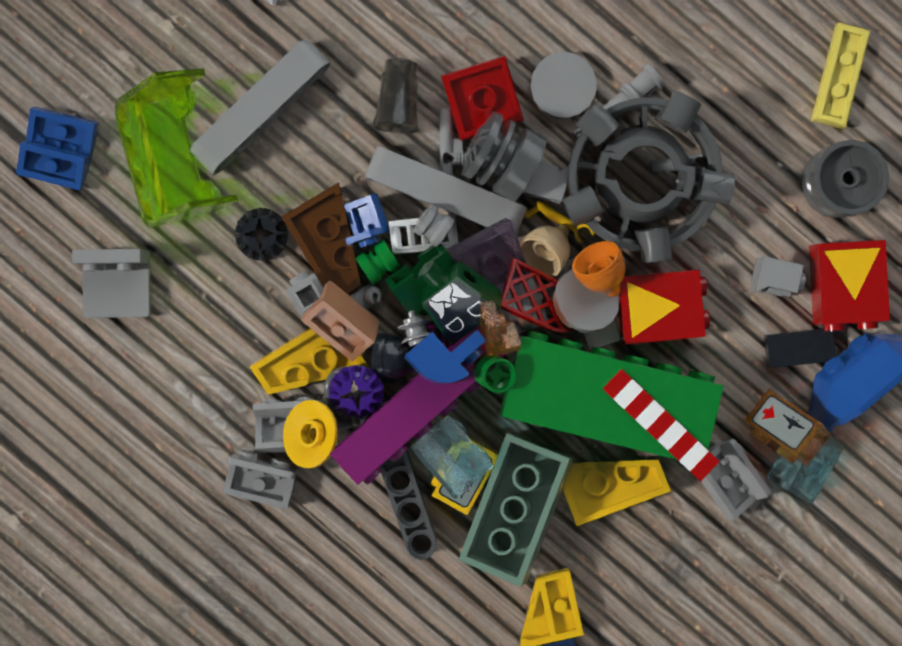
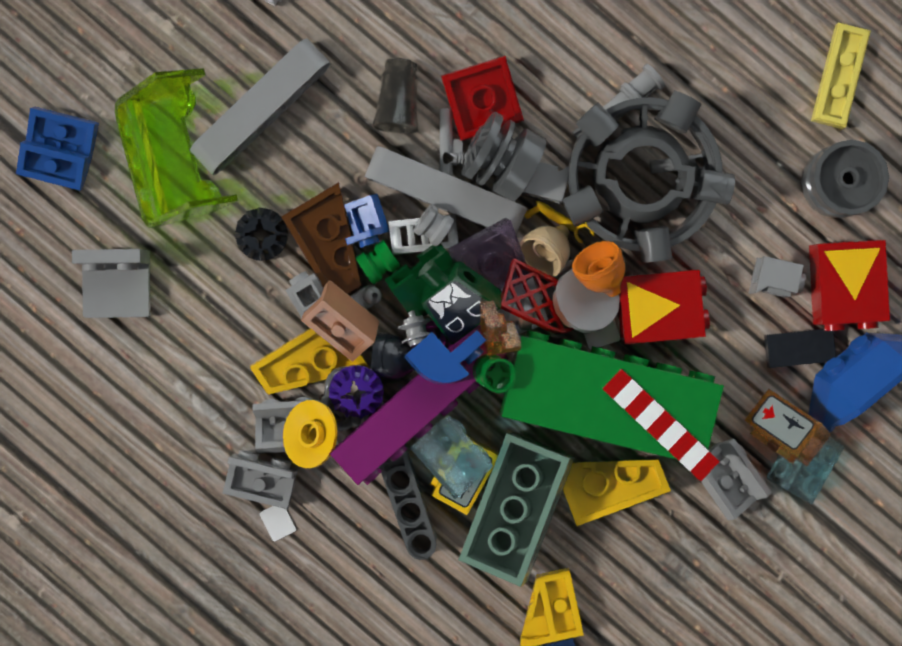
(277, 522): none -> white sticker
(563, 85): light grey tile -> none

